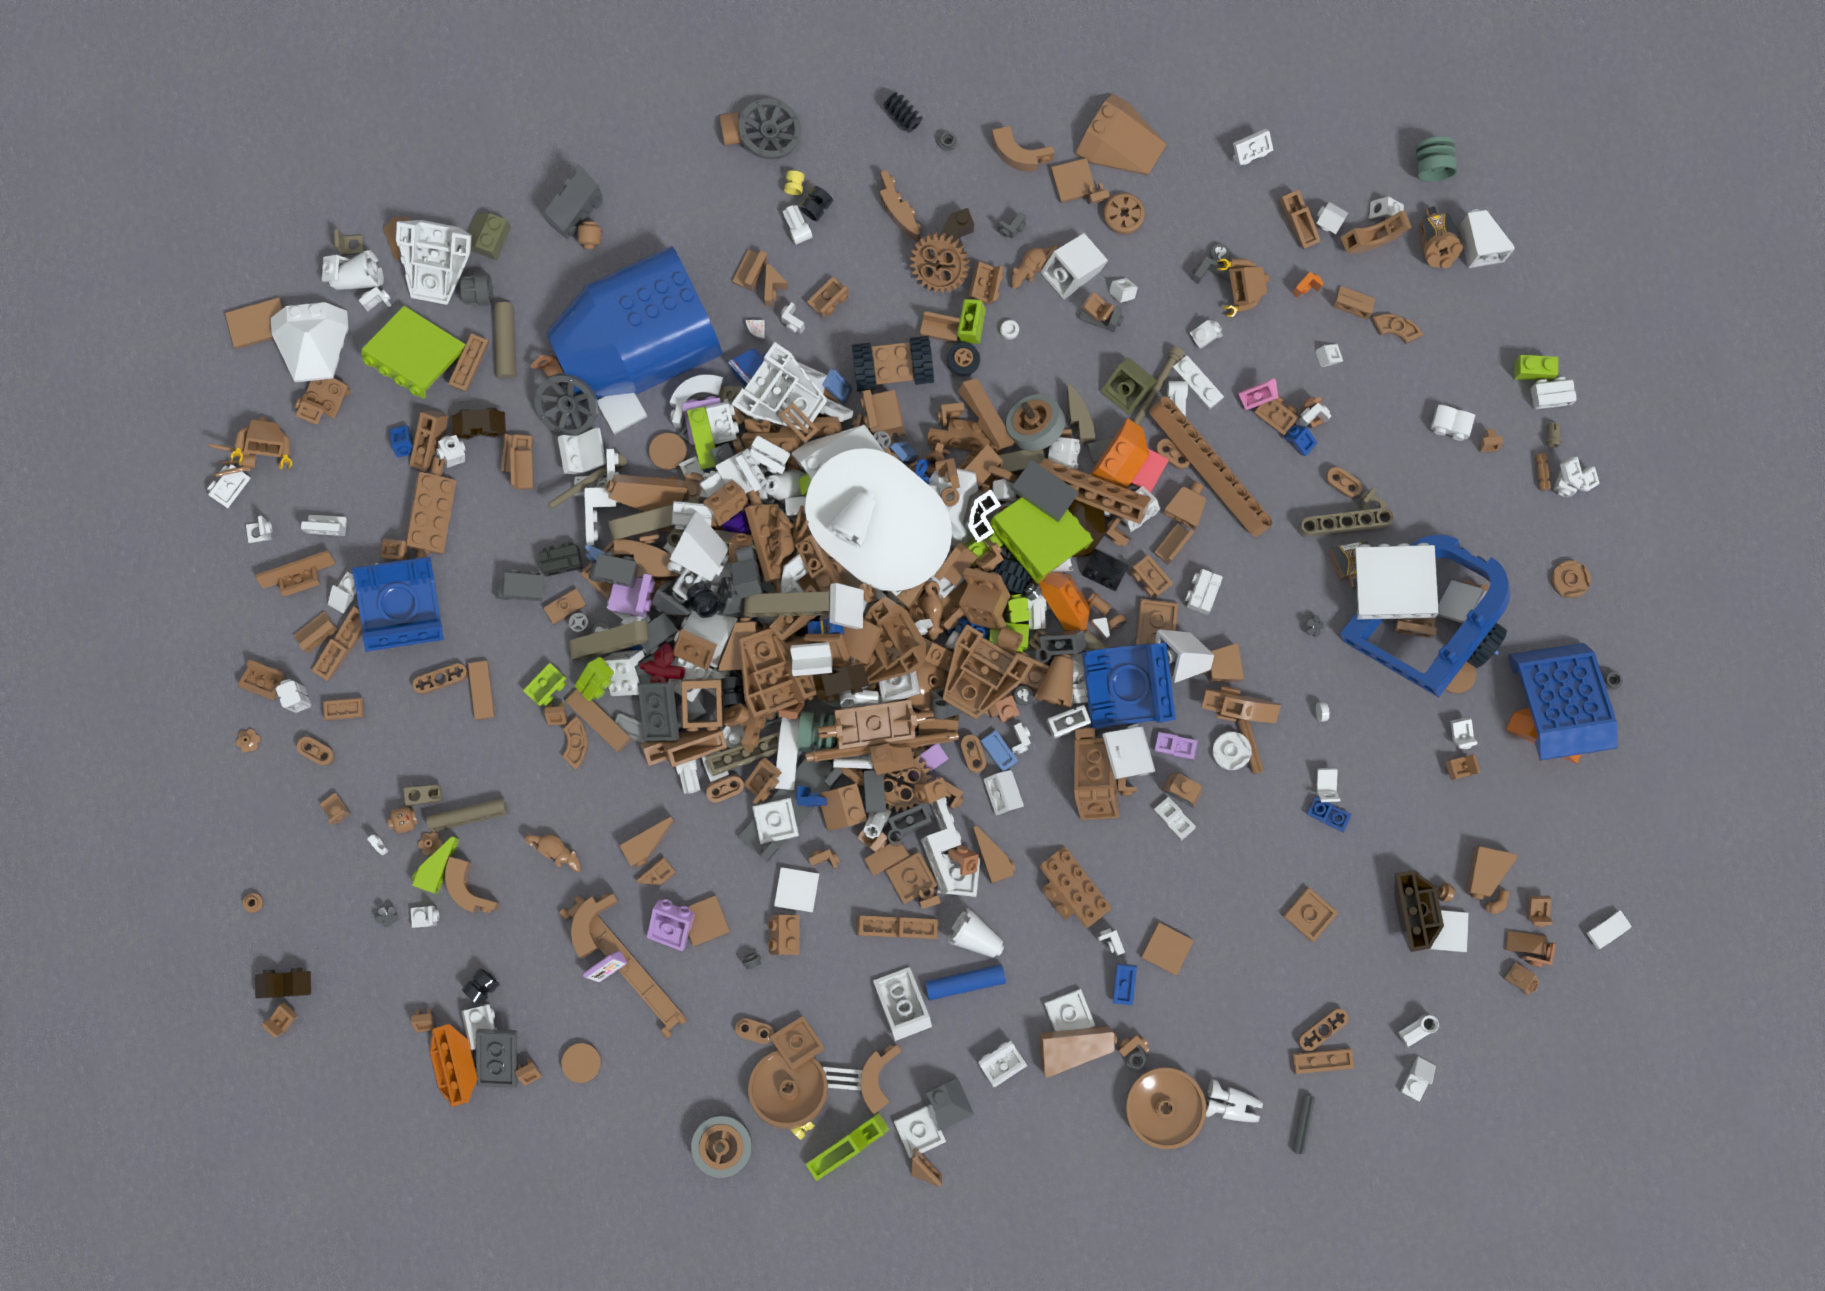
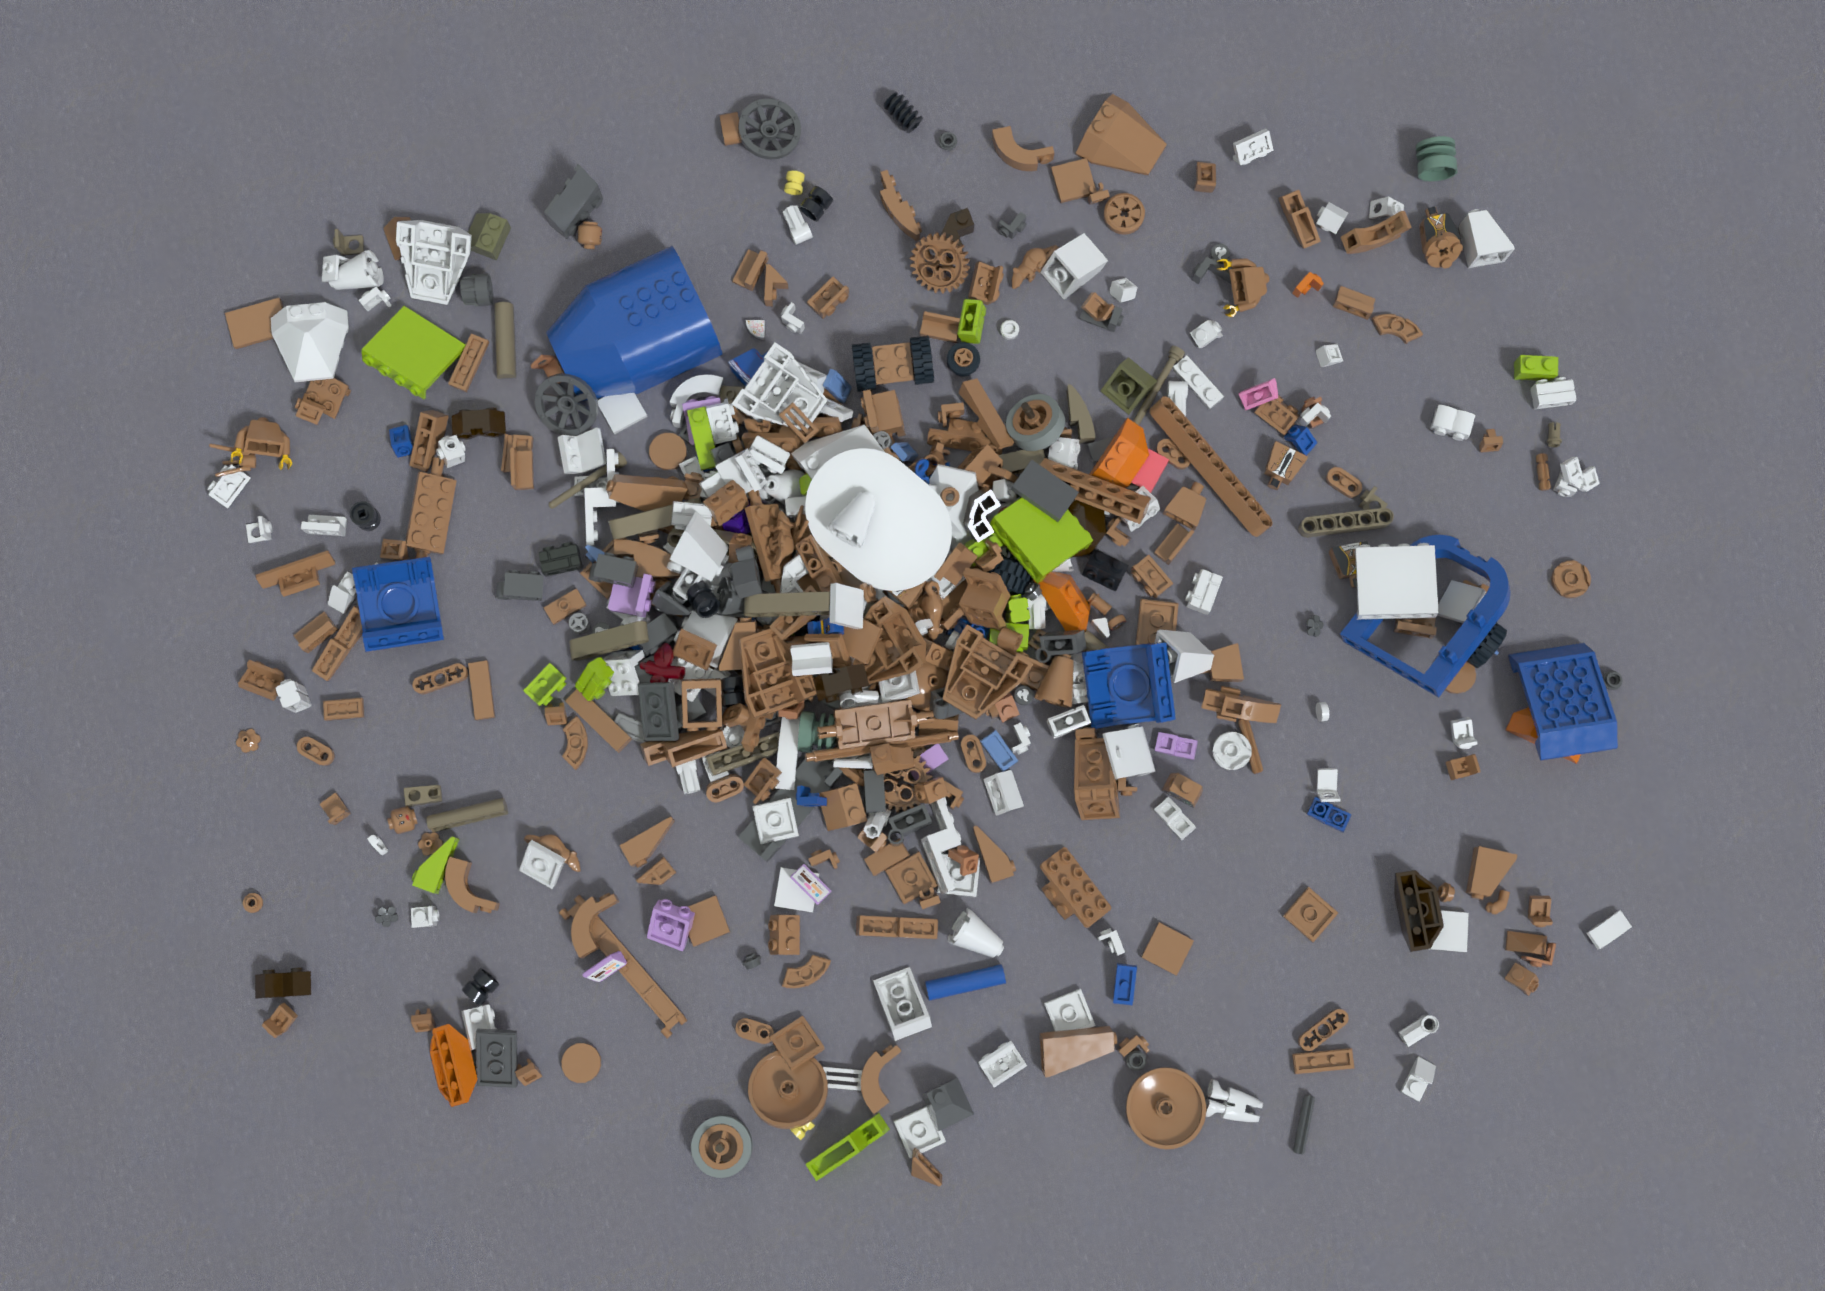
(365, 516): none -> black wheel
(542, 864): none -> white tile
(806, 974): none -> medium nougat tile
(810, 884): none -> slope
(948, 469): medium nougat bracket -> none
(1205, 177): none -> medium nougat slope
(1283, 465): none -> medium nougat torso

